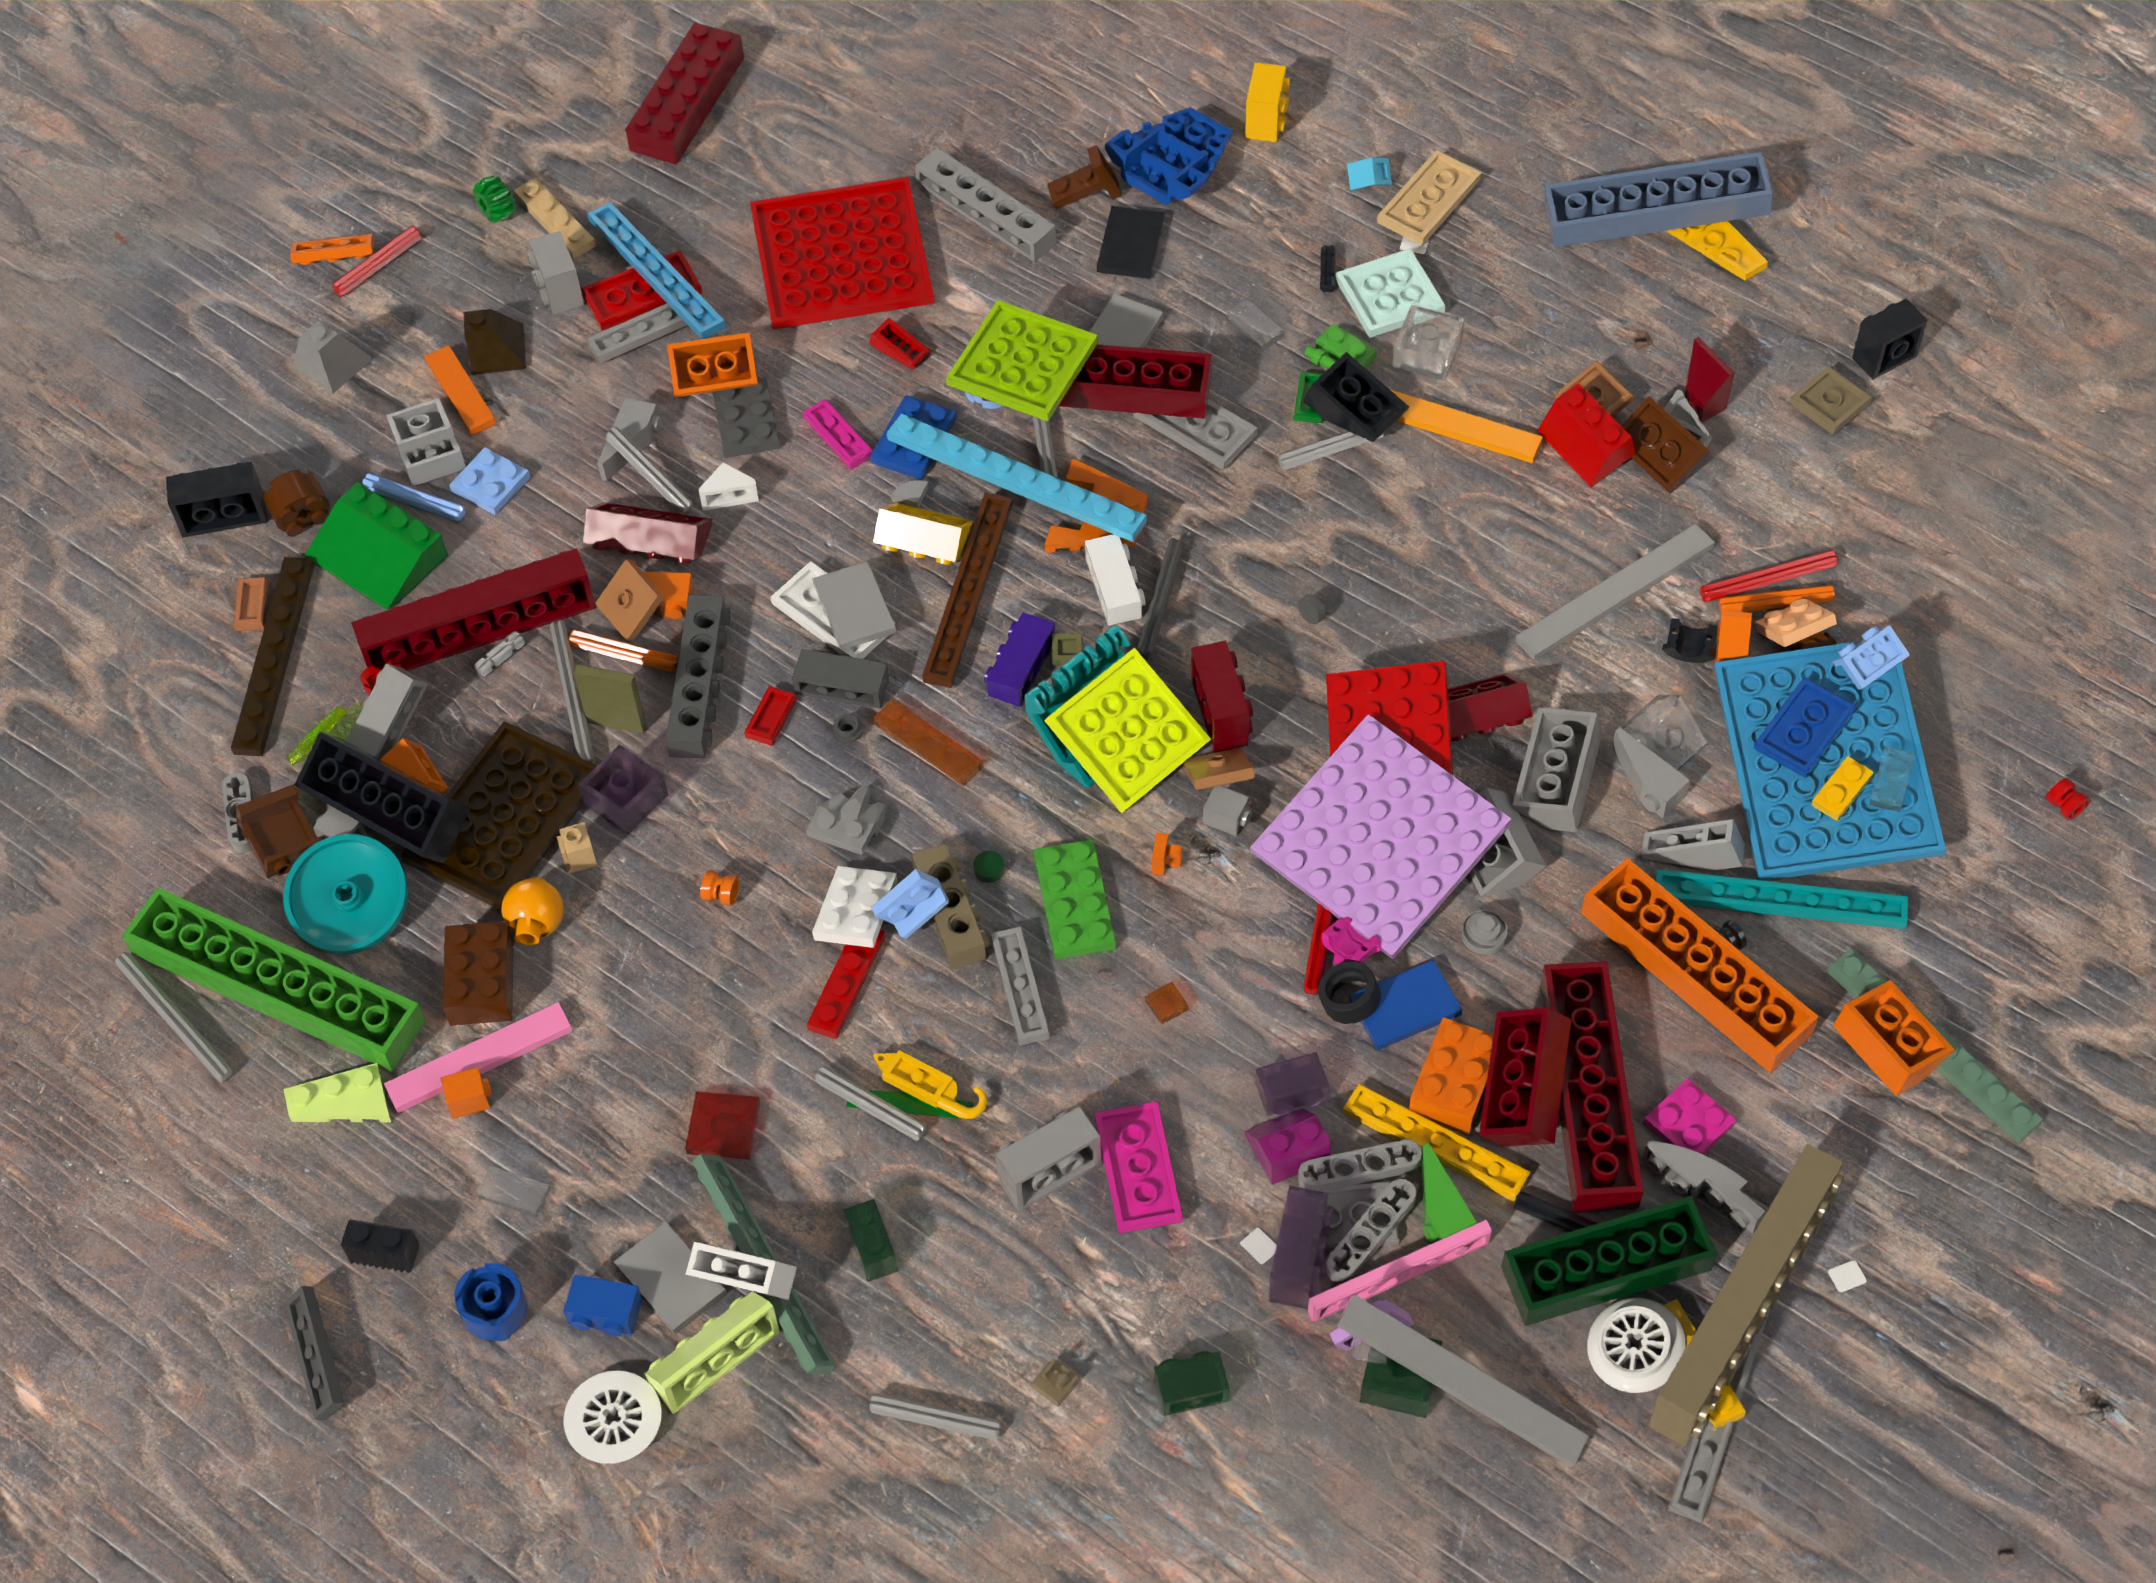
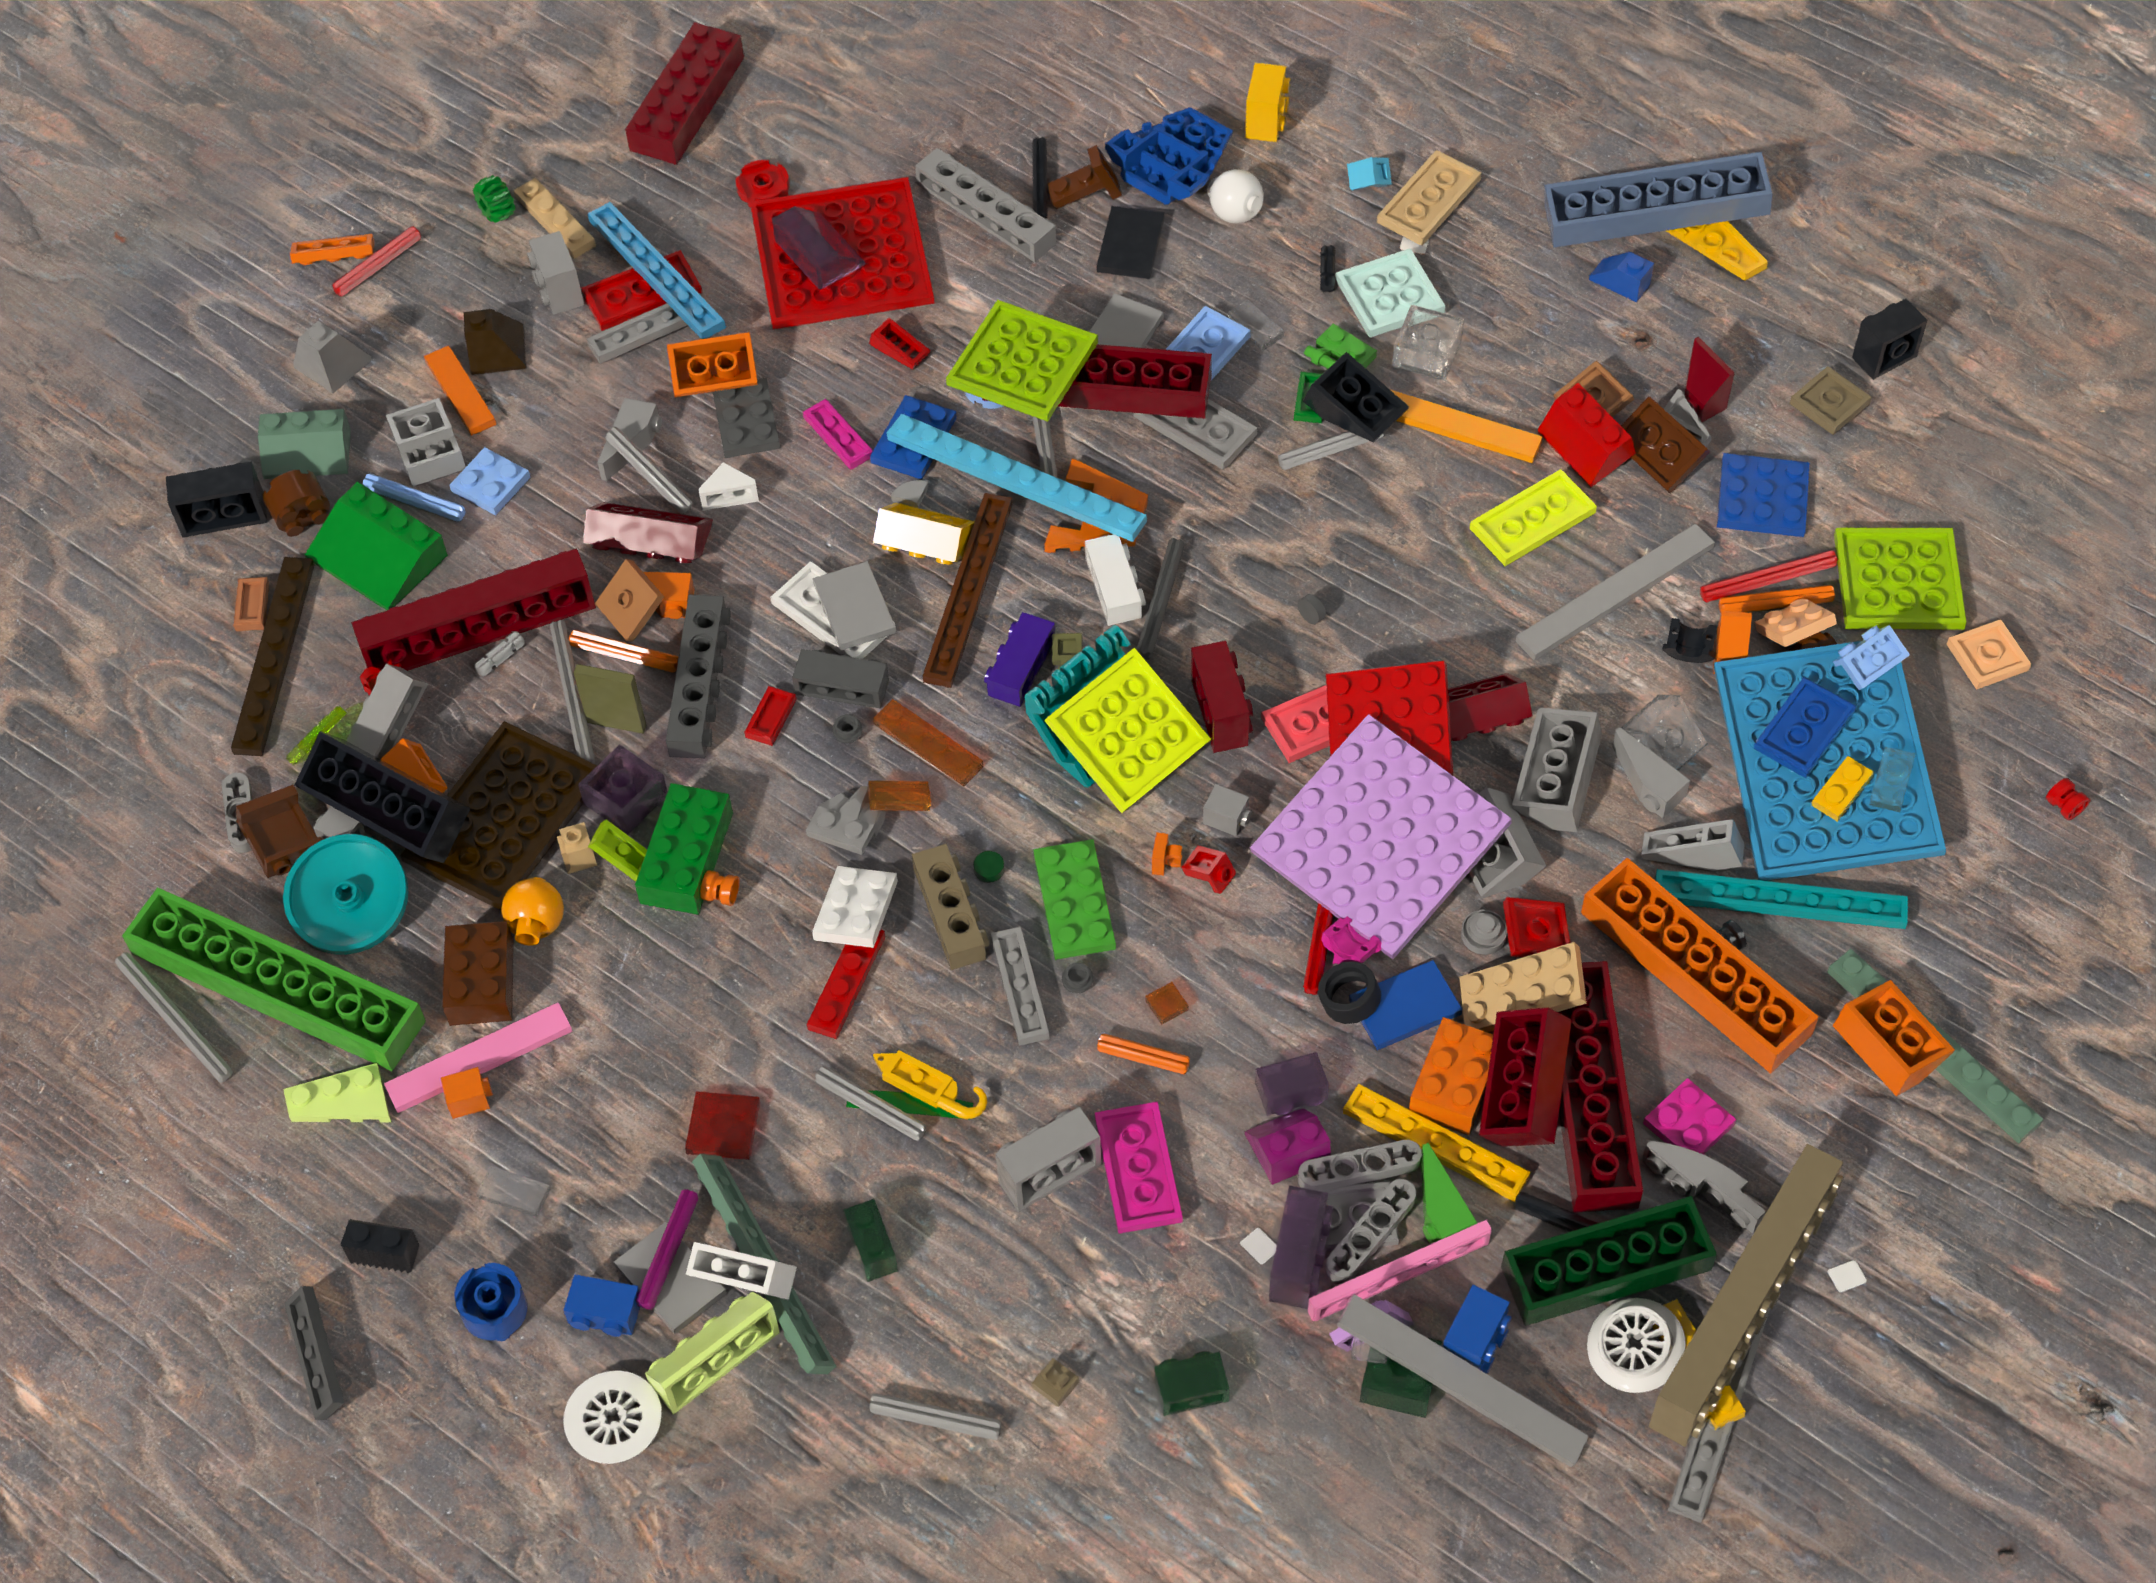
(304, 442): none -> sand green slope
(618, 849): none -> lime plate
(667, 1249): none -> magenta axle
(683, 848): none -> green brick
(761, 170): none -> red plate
(815, 246): none -> slope
(899, 795): none -> clear orange tile
(911, 902): light blue bracket -> none
(1039, 156): none -> black axle
(1077, 978): none -> dark grey plate
(1143, 1053): none -> orange axle
(1211, 867): none -> red bracket
(1212, 334): none -> light blue plate
(1218, 768): medium nougat plate -> none
(1235, 196): none -> white brick
(1300, 724): none -> coral plate
(1479, 1328): none -> blue brick
(1531, 982): none -> tan plate
(1533, 517): none -> neon yellow plate
(1535, 925): none -> red plate
(1624, 274): none -> blue slope
(1763, 495): none -> blue plate
(1899, 578): none -> lime plate
(1988, 654): none -> light nougat plate

